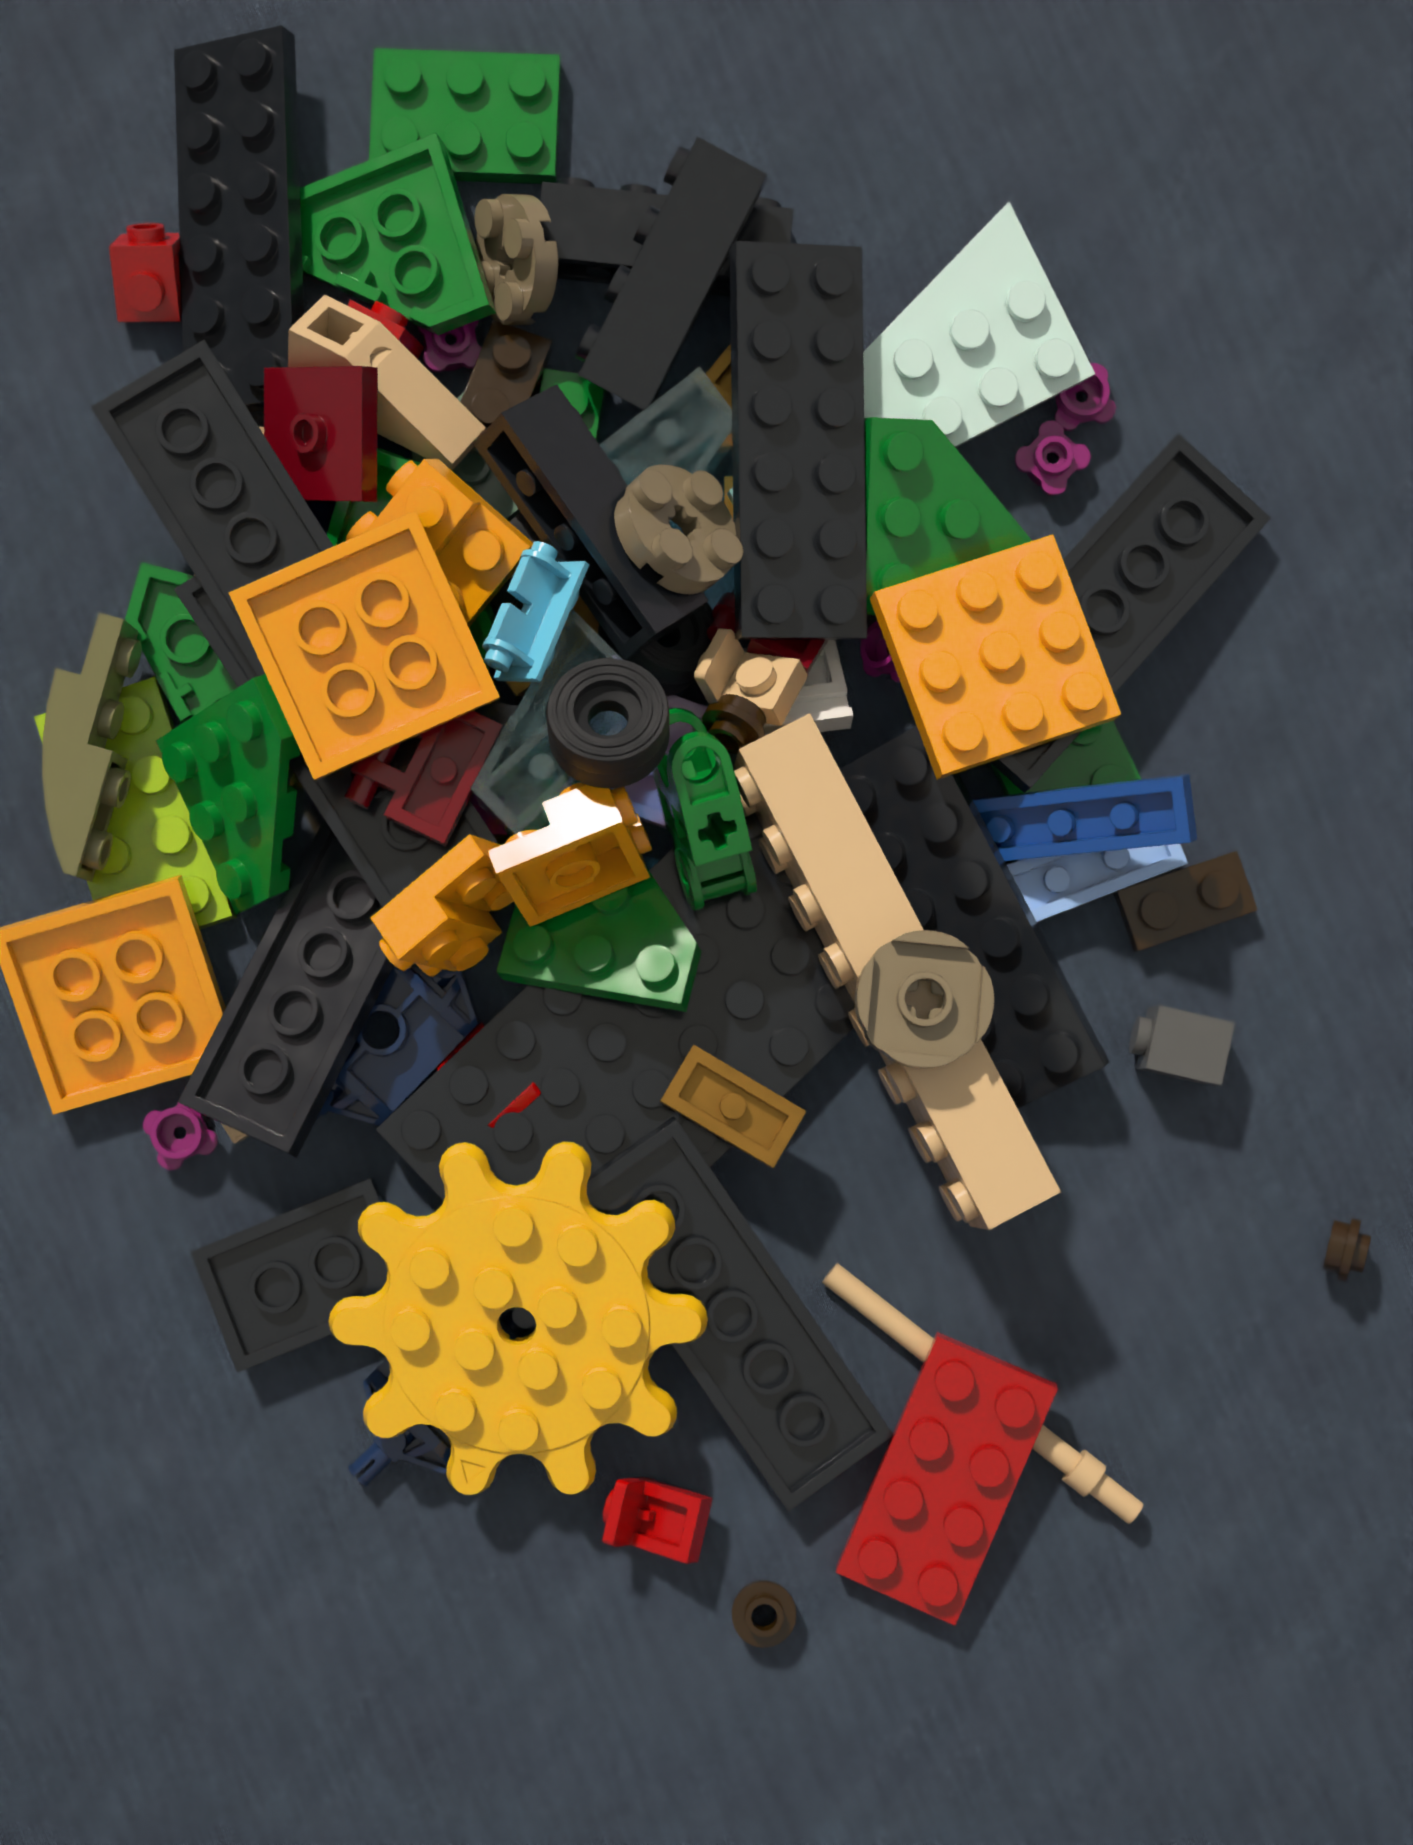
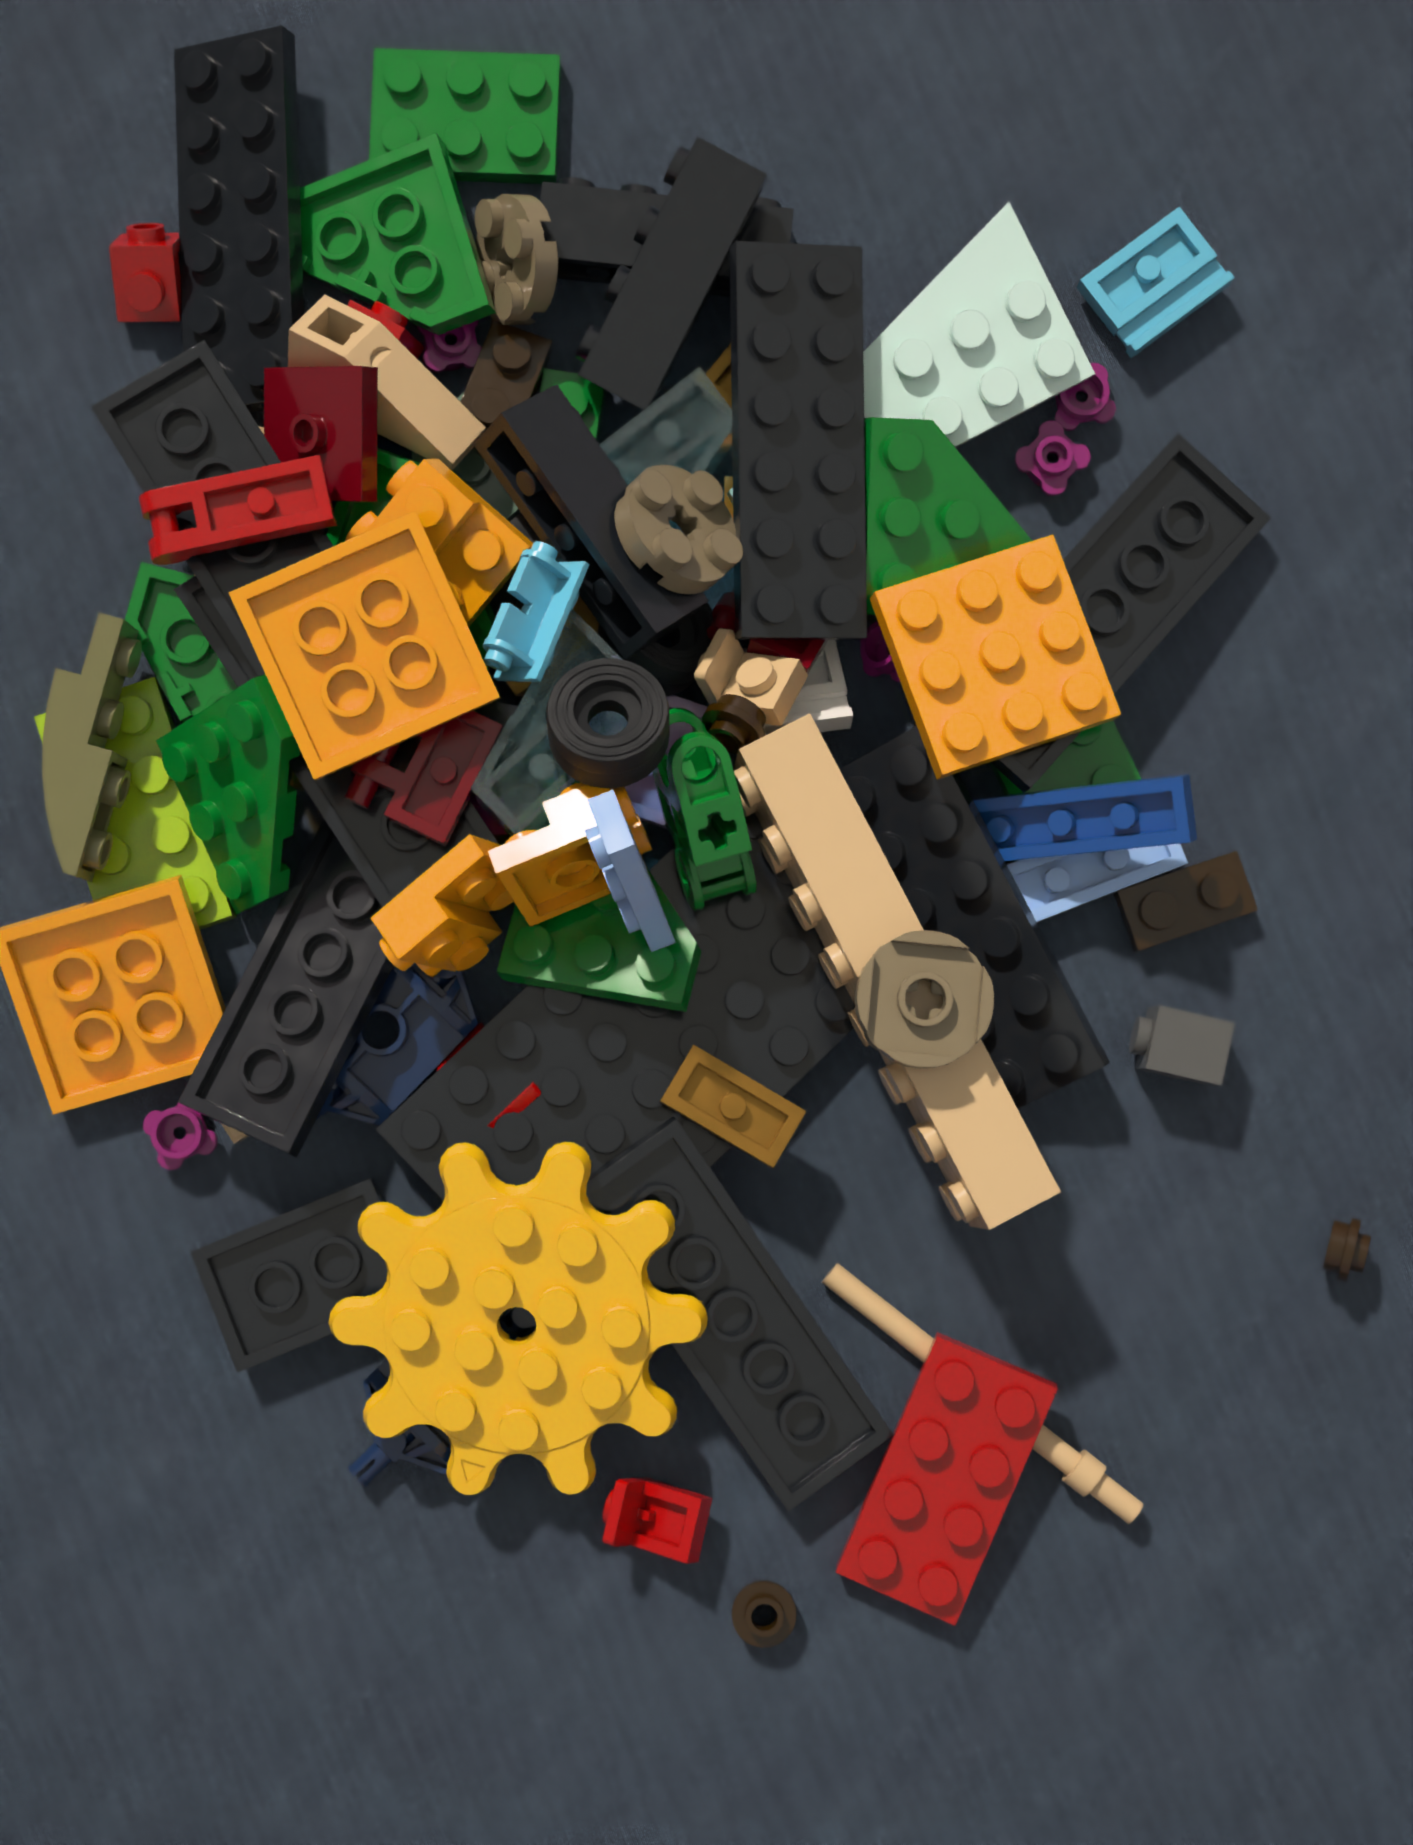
(238, 509): none -> red plate
(626, 872): none -> light blue plate
(1155, 282): none -> medium azure plate

